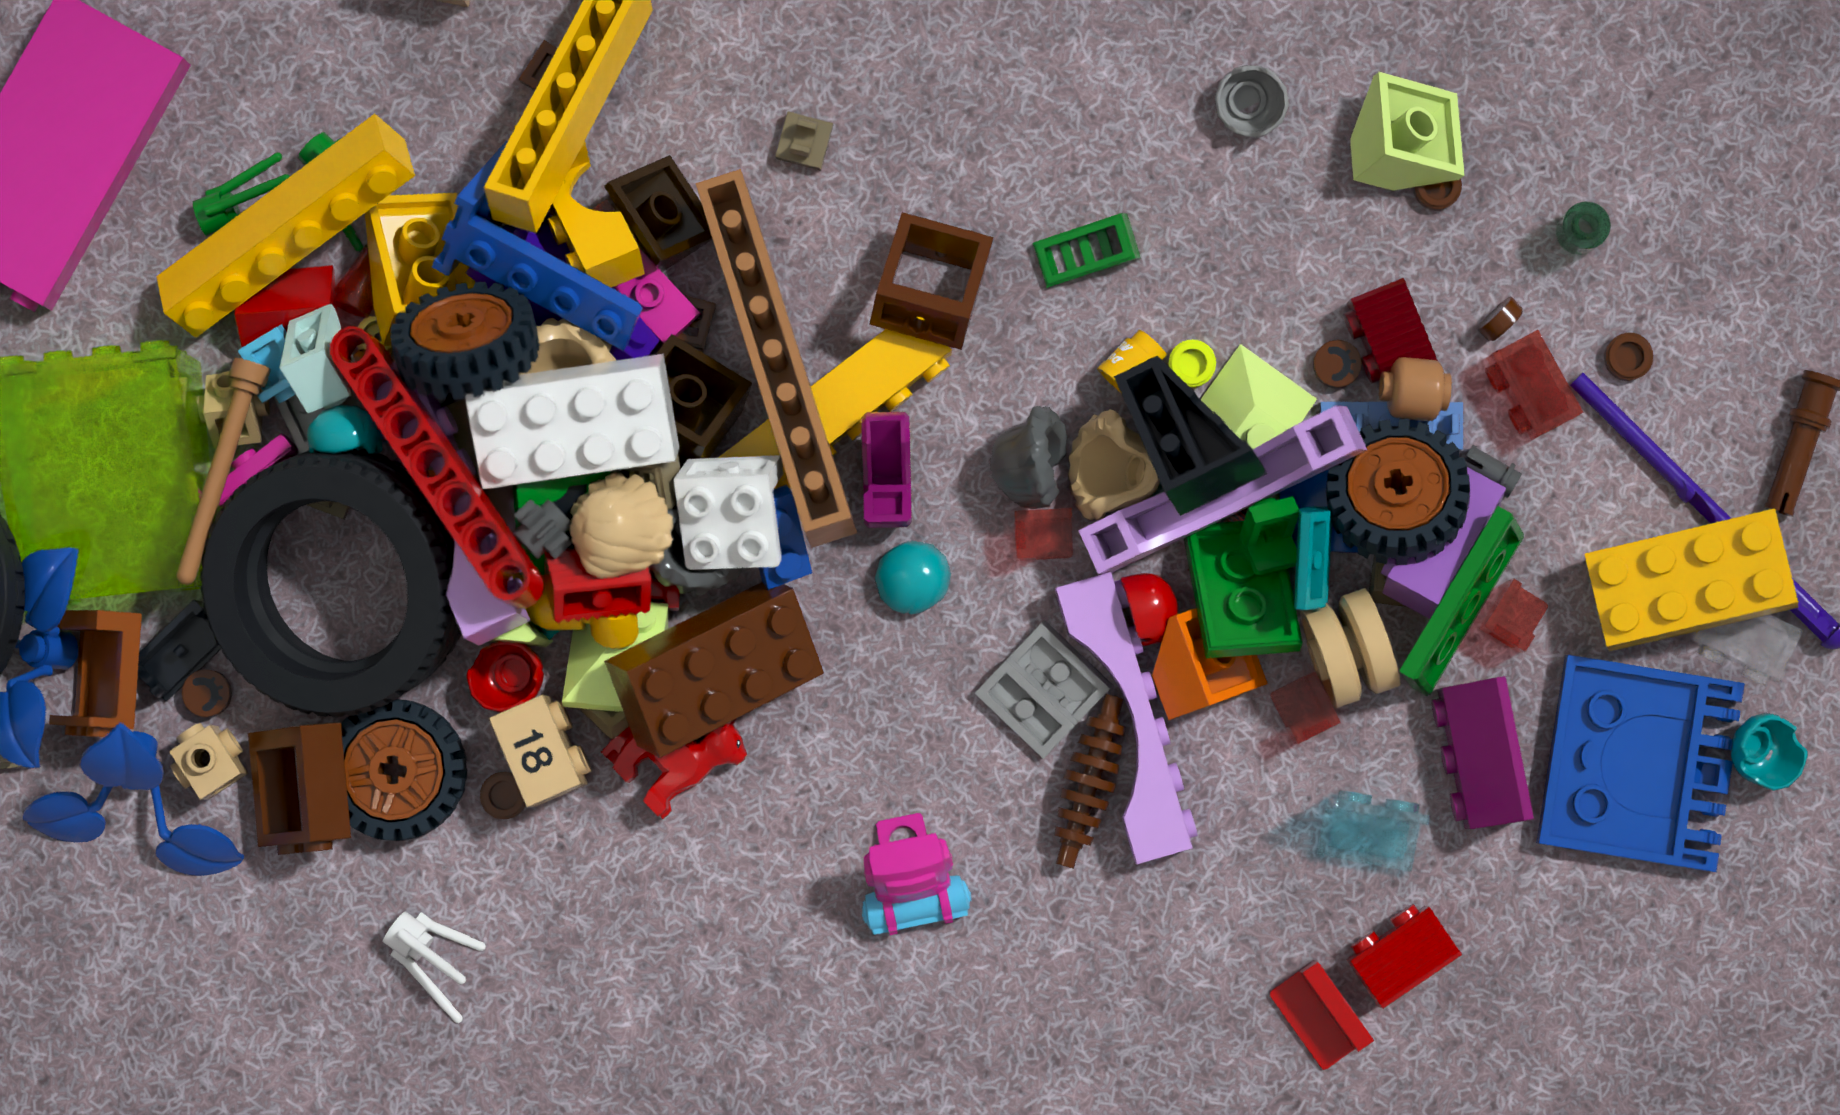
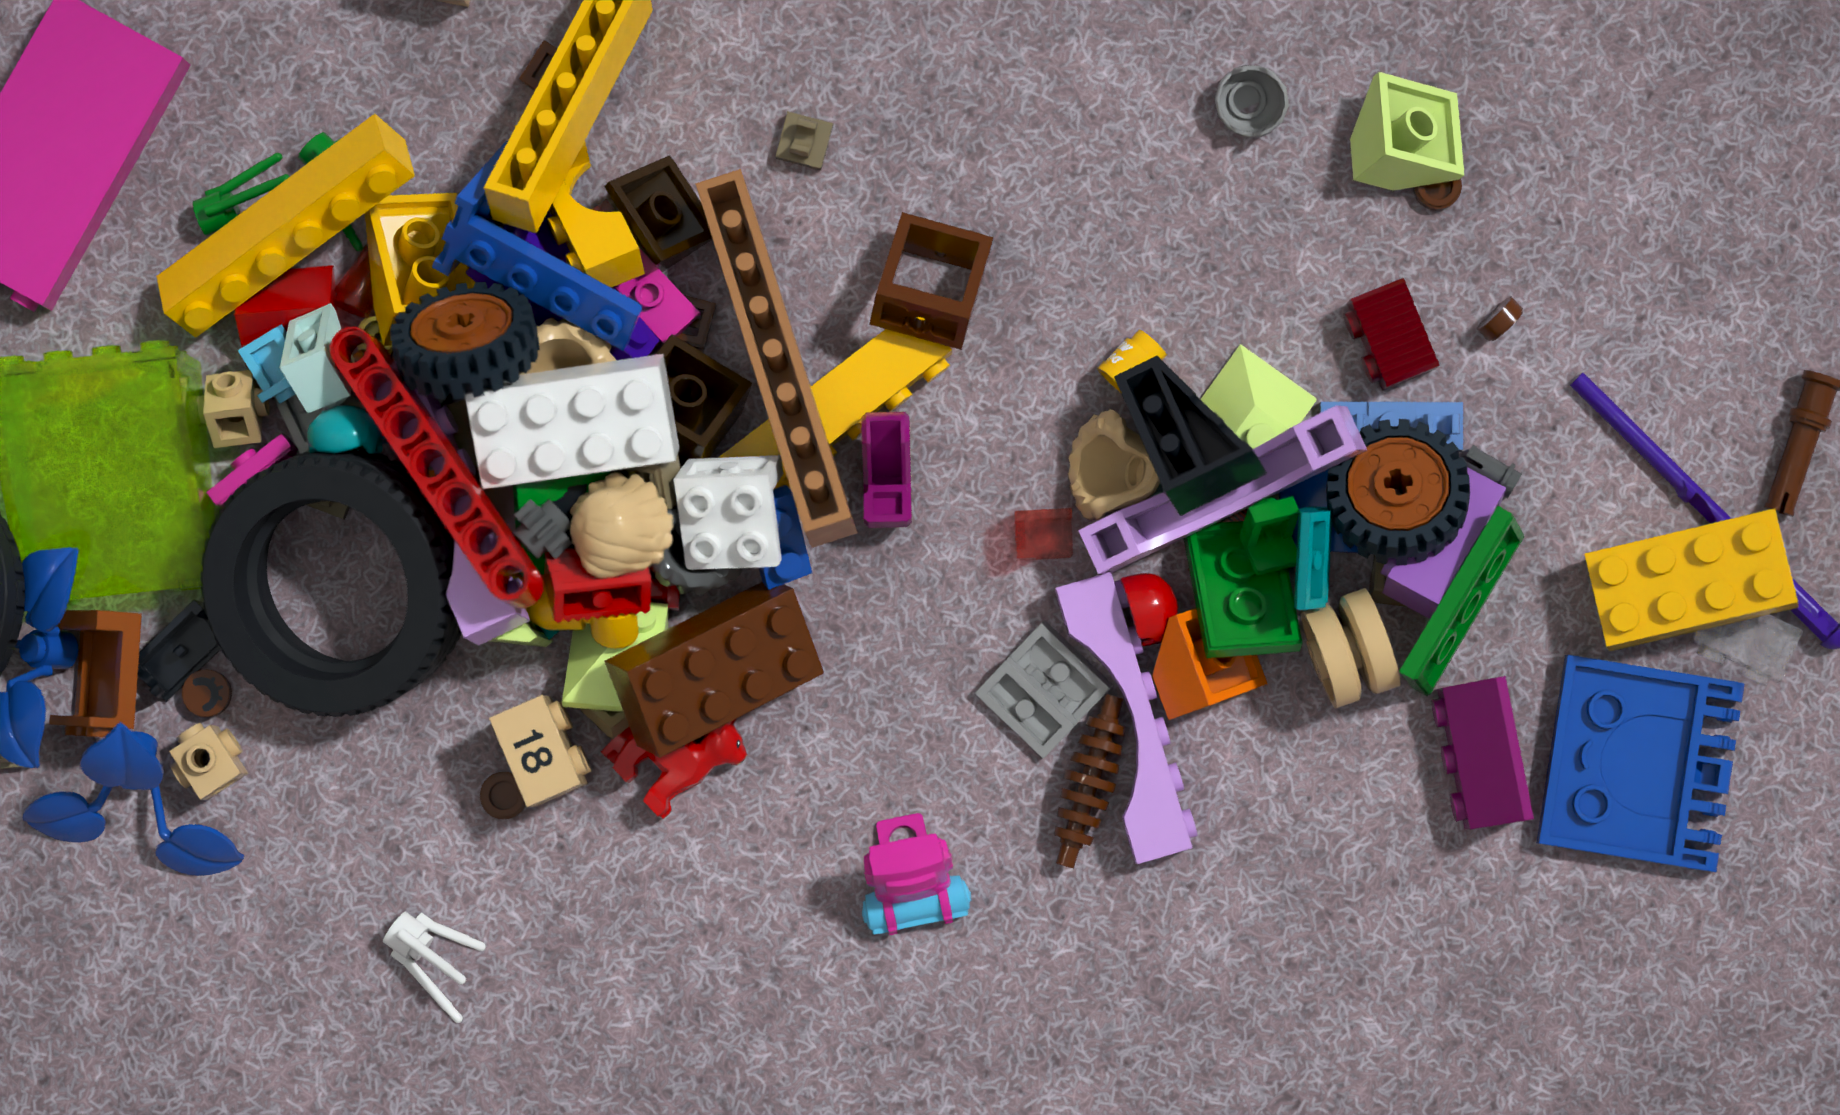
(246, 382): medium nougat piece -> none
(320, 787): reddish brown window -> none
(433, 775): wheel -> none
(519, 667): red hair -> none
(912, 577): teal hair -> none
(1025, 458): dark grey hair -> none
(1125, 236): green slope -> none
(1193, 362): neon yellow tile -> none
(1304, 708): clear red panel -> none
(1320, 1015): red panel -> none
(1337, 364): reddish brown tile -> none
(1370, 833): clear light blue bracket -> none
(1402, 955): red brick -> none
(1415, 389): medium nougat head -> none
(1514, 616): clear red panel -> none
(1532, 385): clear red bracket -> none
(1571, 236): clear green brick -> none
(1628, 356): reddish brown tile -> none
(1754, 742): teal hair -> none

